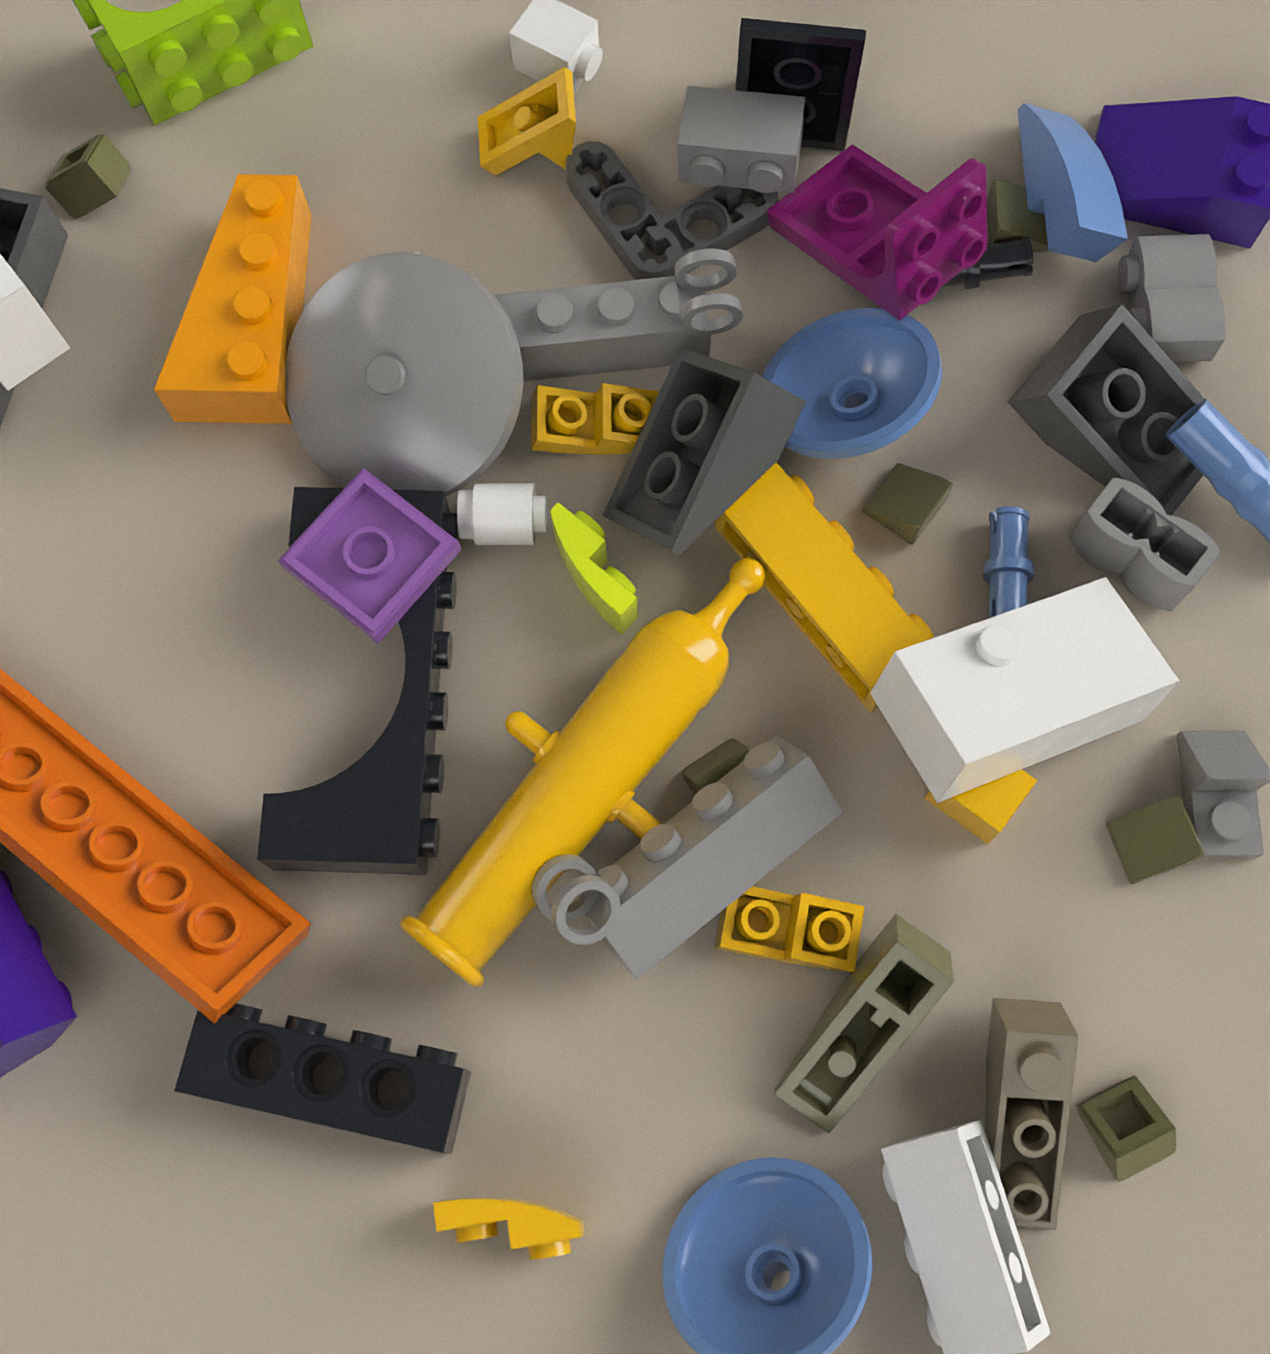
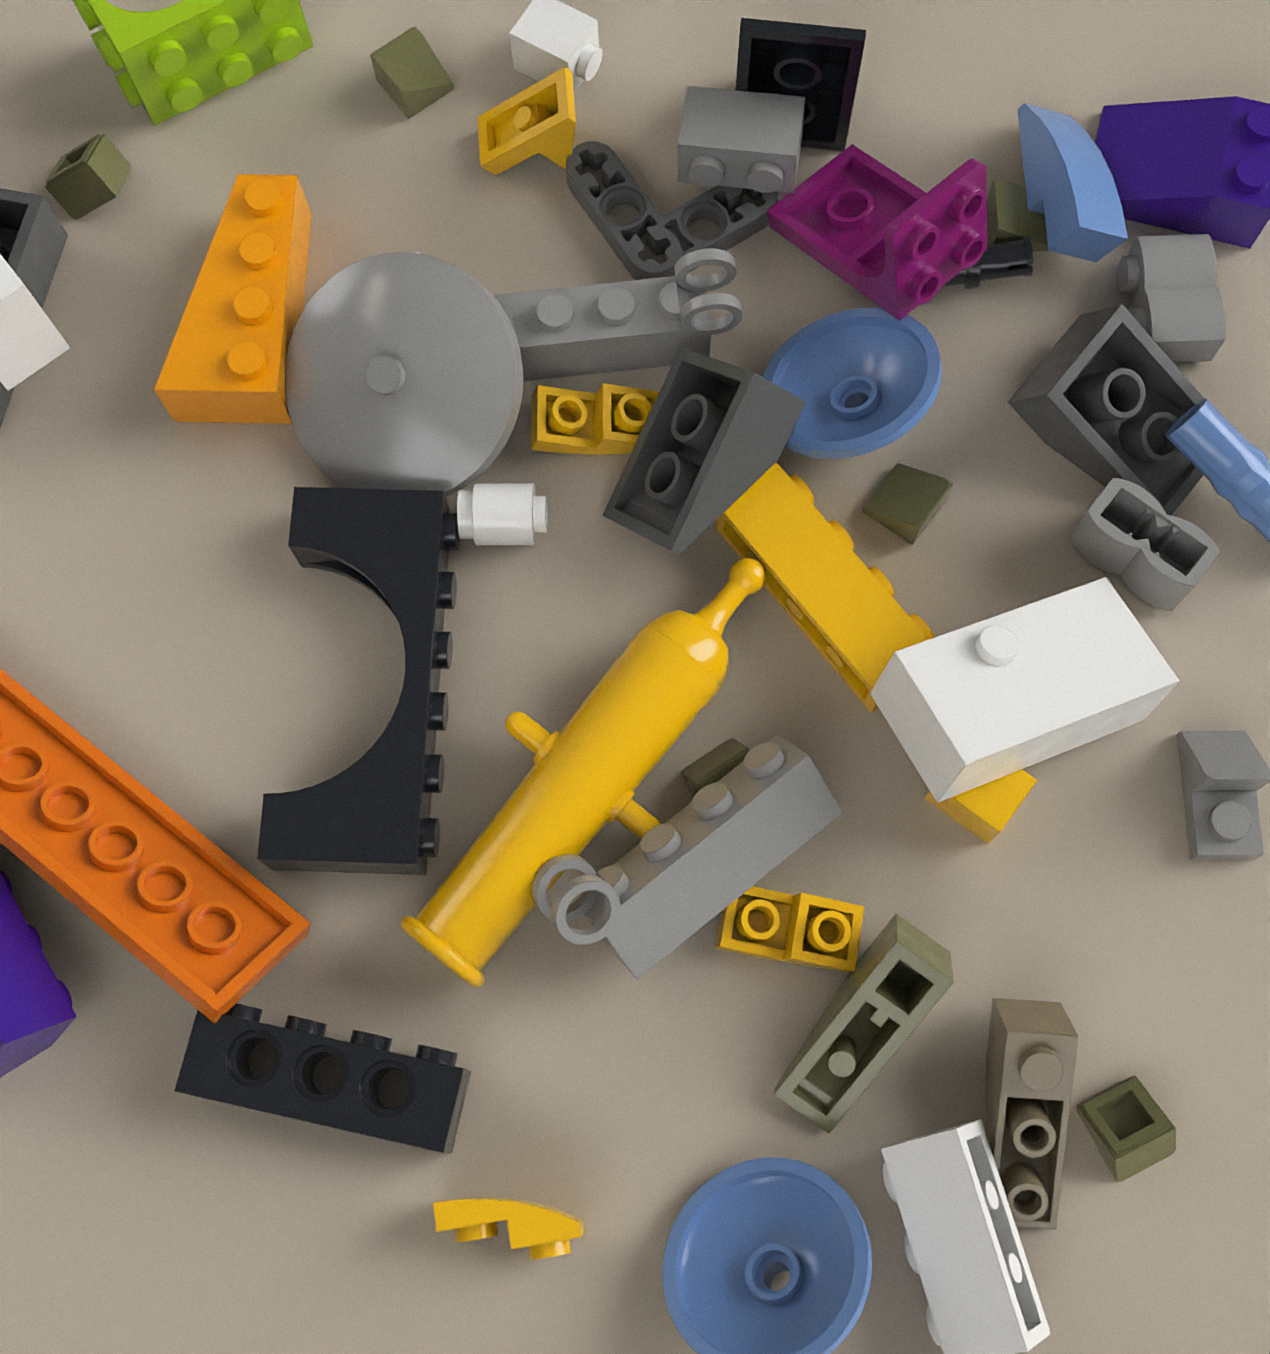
(370, 555): medium lavender tile -> none
(410, 72): none -> olive slope
(584, 555): neon yellow slope -> none
(1008, 567): medium blue pin -> none
(1155, 839): olive slope -> none

